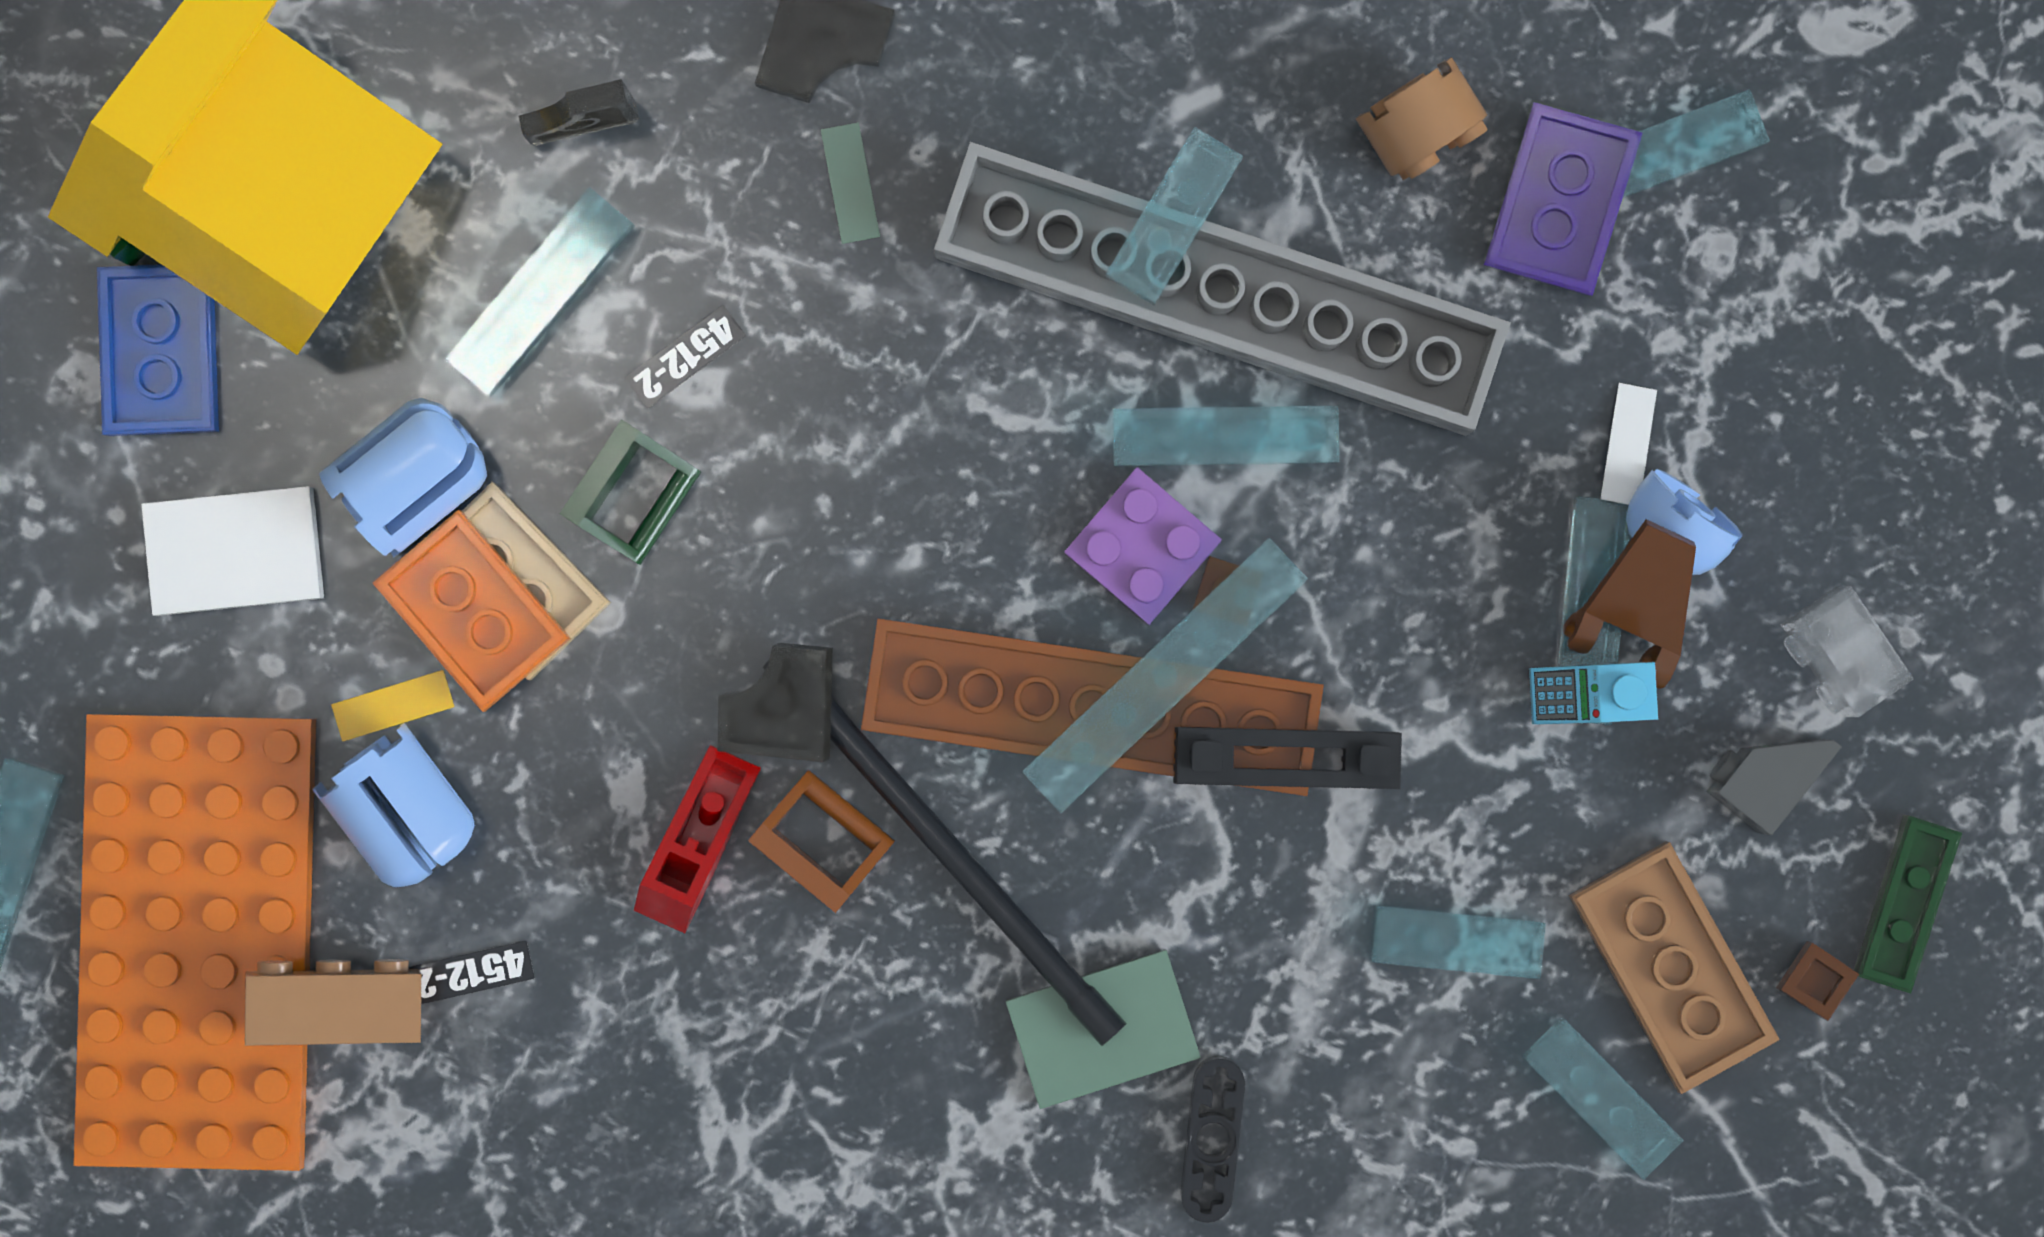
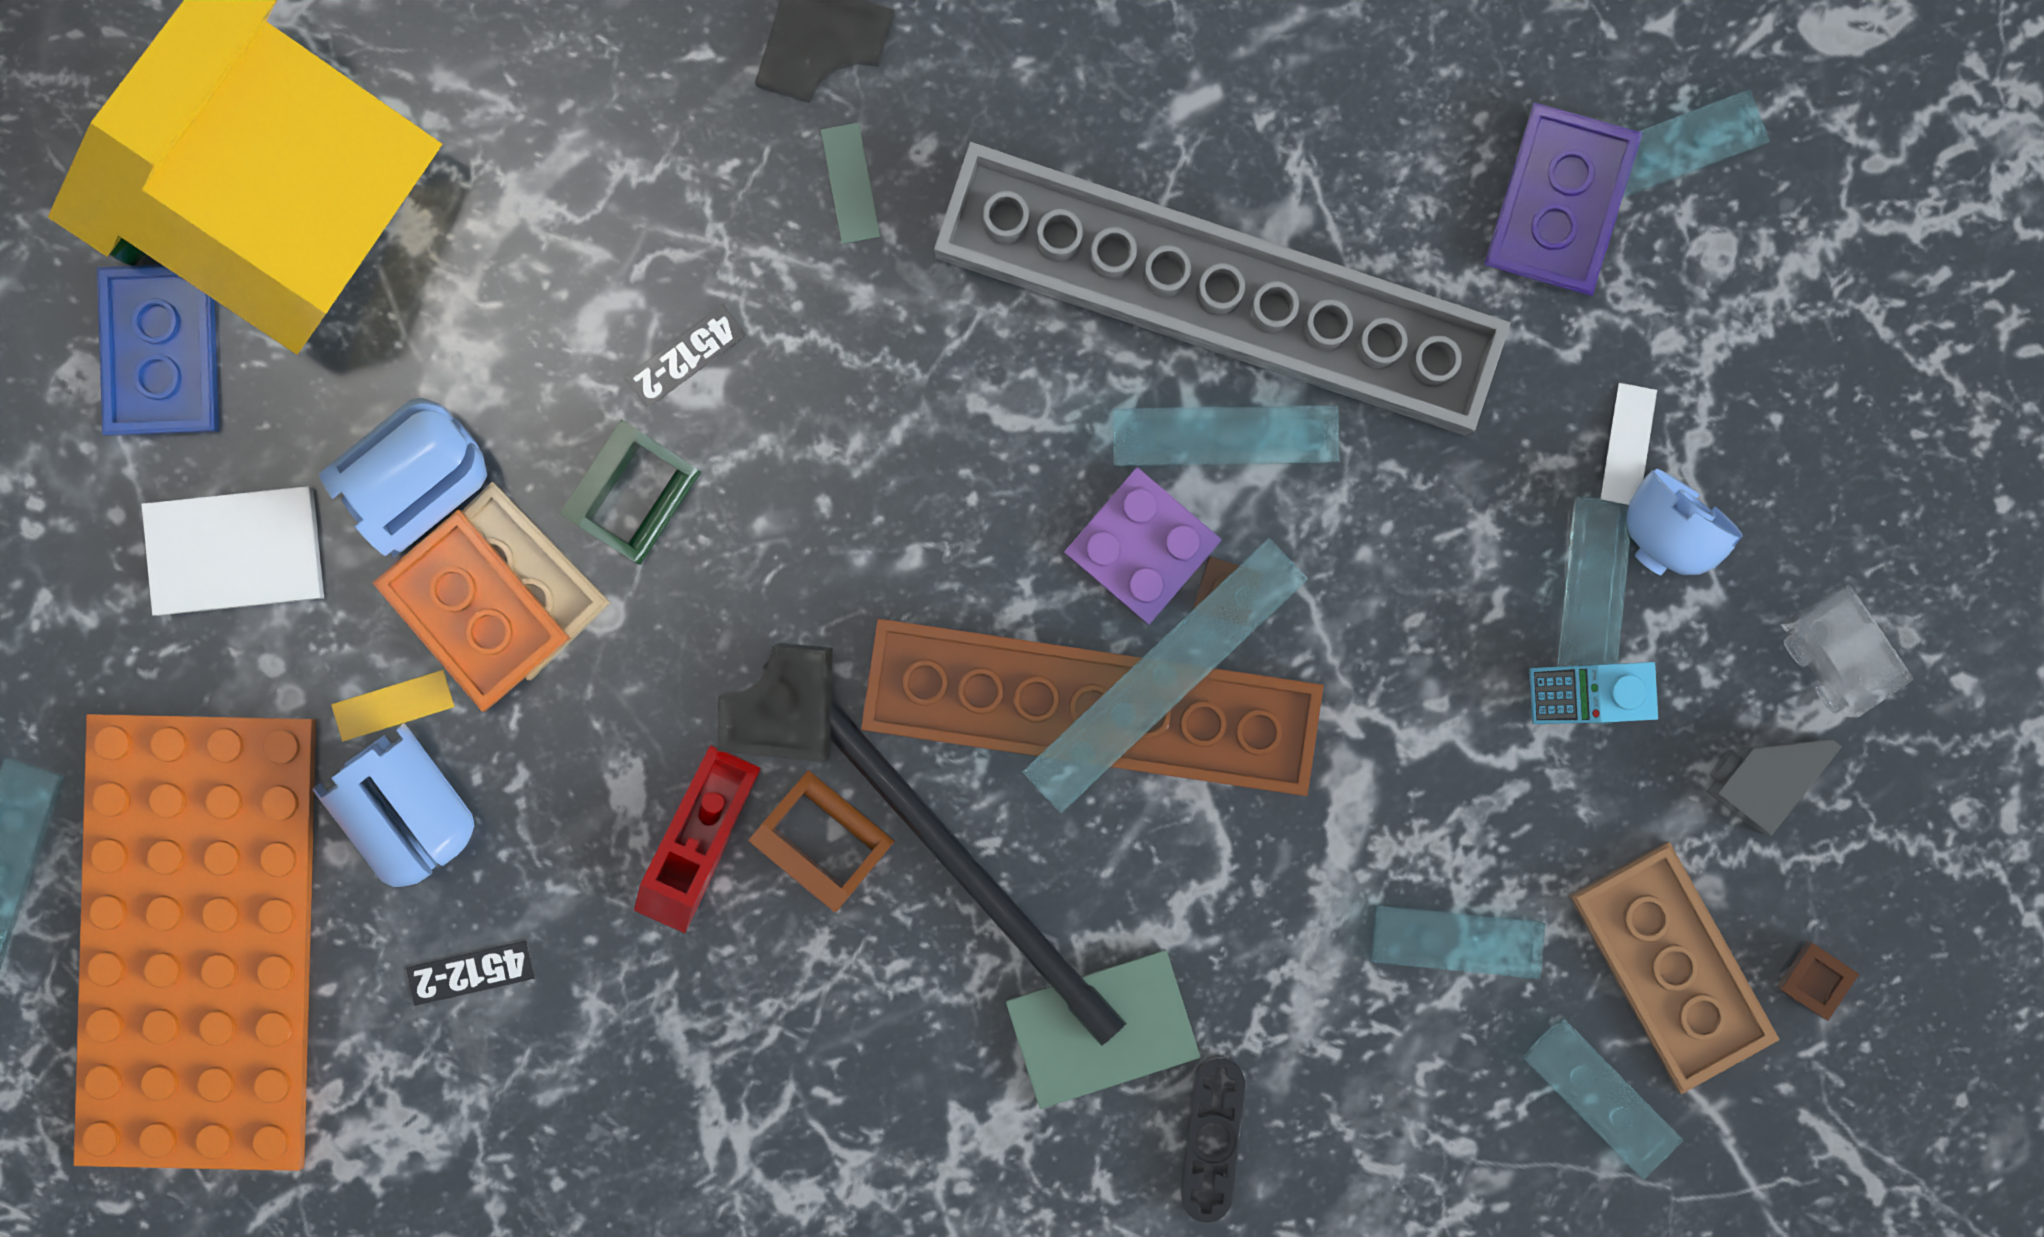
(332, 1004): medium nougat brick -> none
(540, 292): clear light blue plate -> none
(581, 113): clear smoke tile -> none
(1174, 216): clear light blue tile -> none
(1207, 758): black container -> none
(1423, 119): medium nougat brick -> none
(1643, 595): reddish brown flag -> none
(1907, 903): dark green tile -> none

